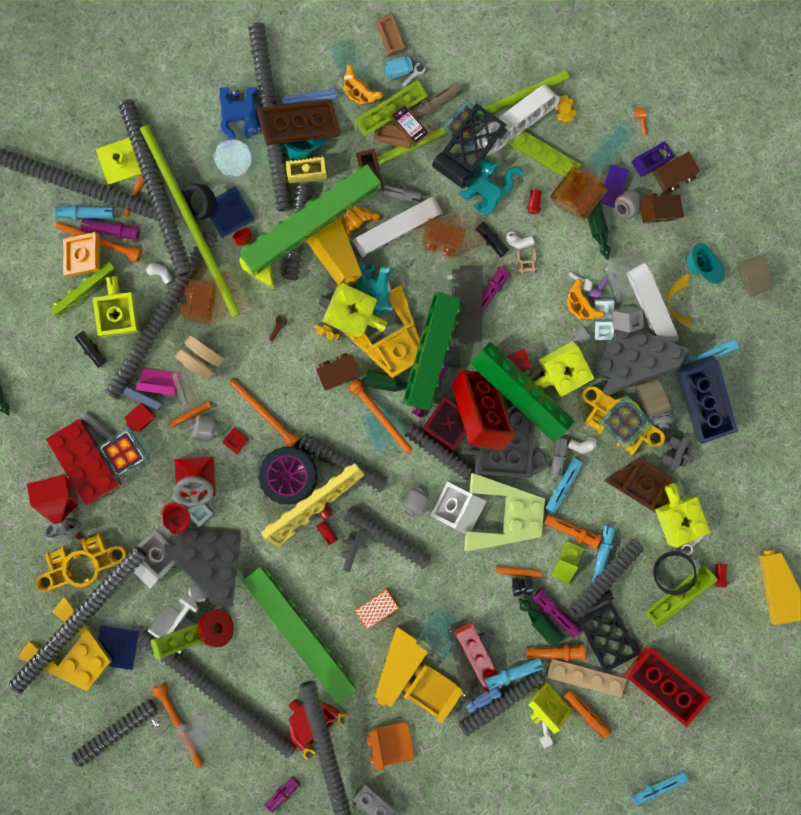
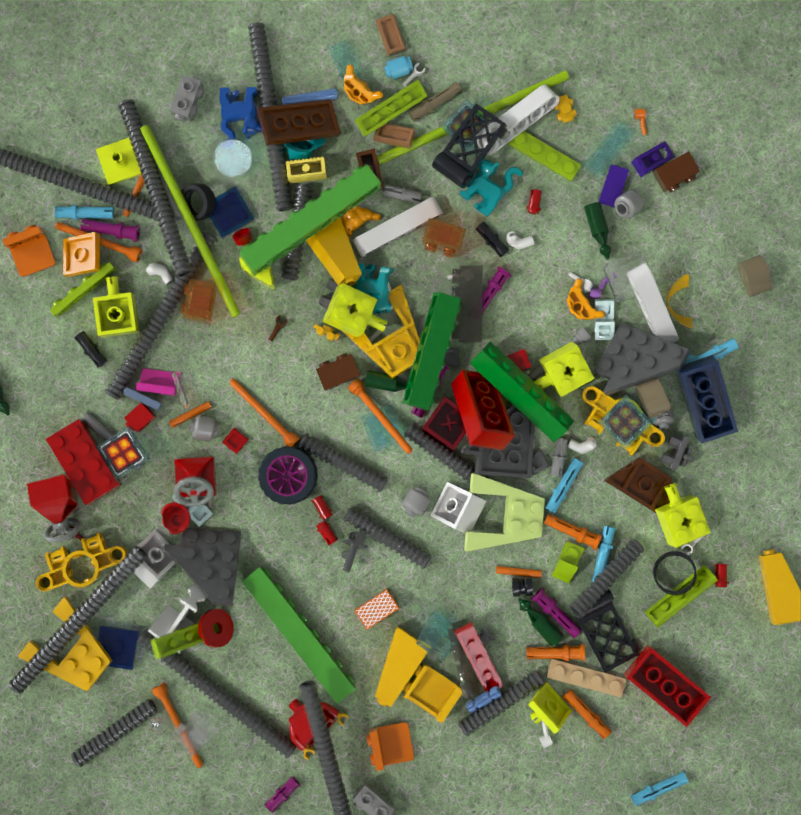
(30, 250): none -> orange bracket
(186, 99): none -> light grey brick
(199, 358): tan wheel -> none
(285, 527): light yellow wing -> none
(409, 125): tile -> none
(513, 674): medium azure pin -> none
(533, 268): tan piece -> none
(578, 193): clear orange brick -> none
(628, 319): light grey panel -> none
(661, 208): reddish brown brick -> none
(705, 263): teal piece -> none

